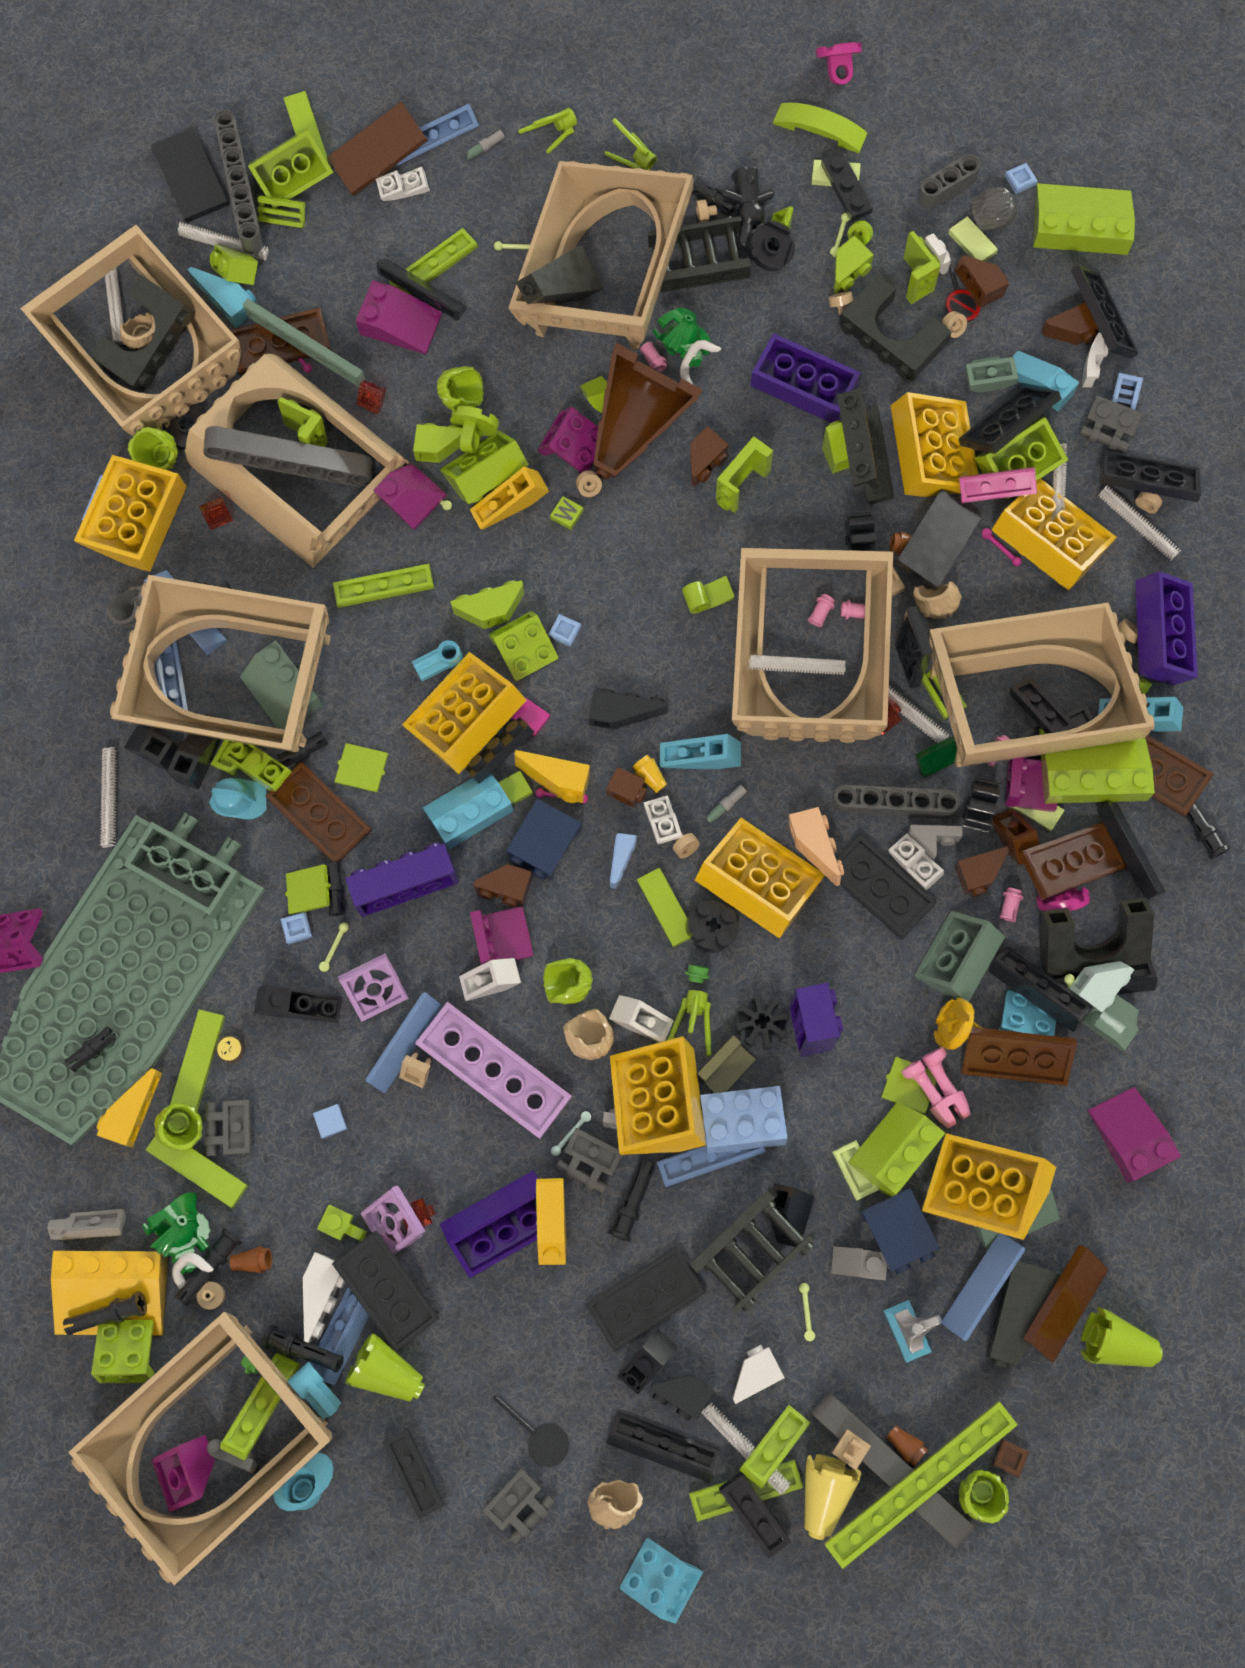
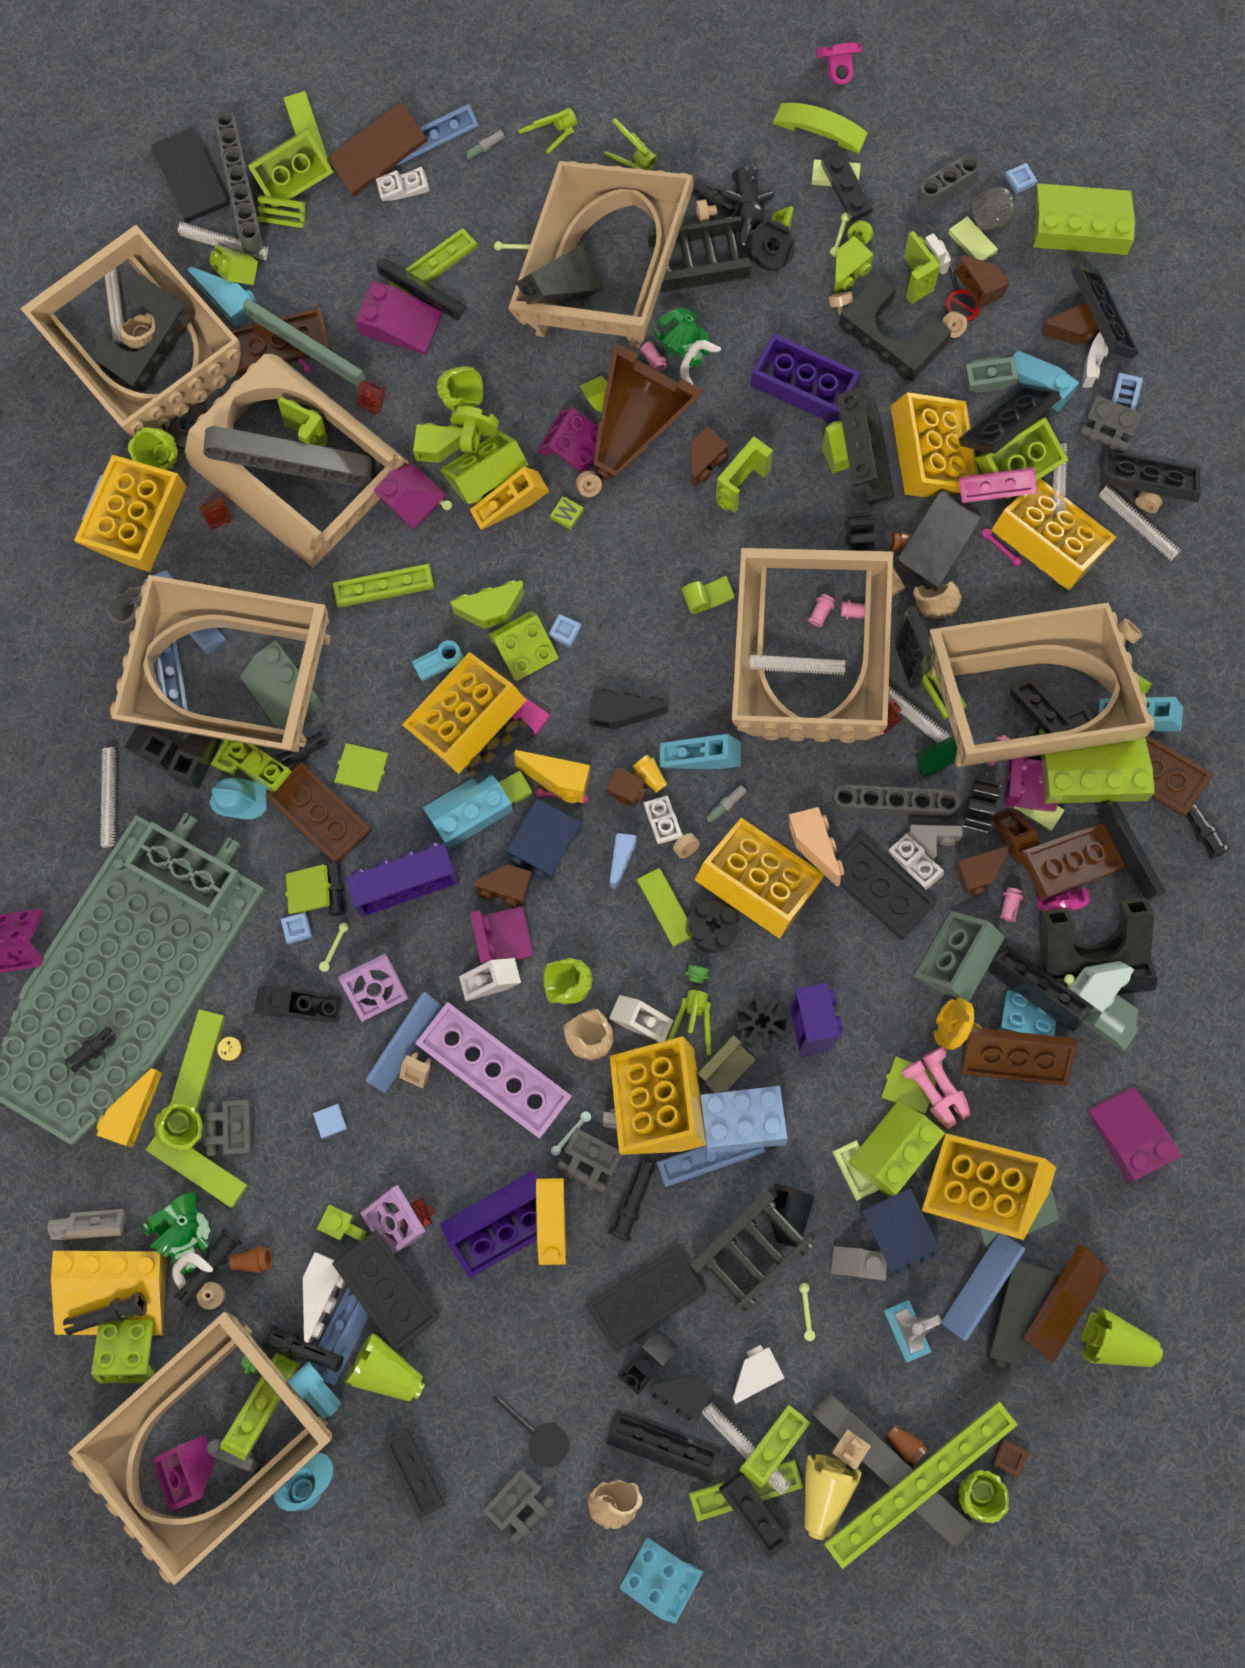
(1166, 628): dark purple brick -> none

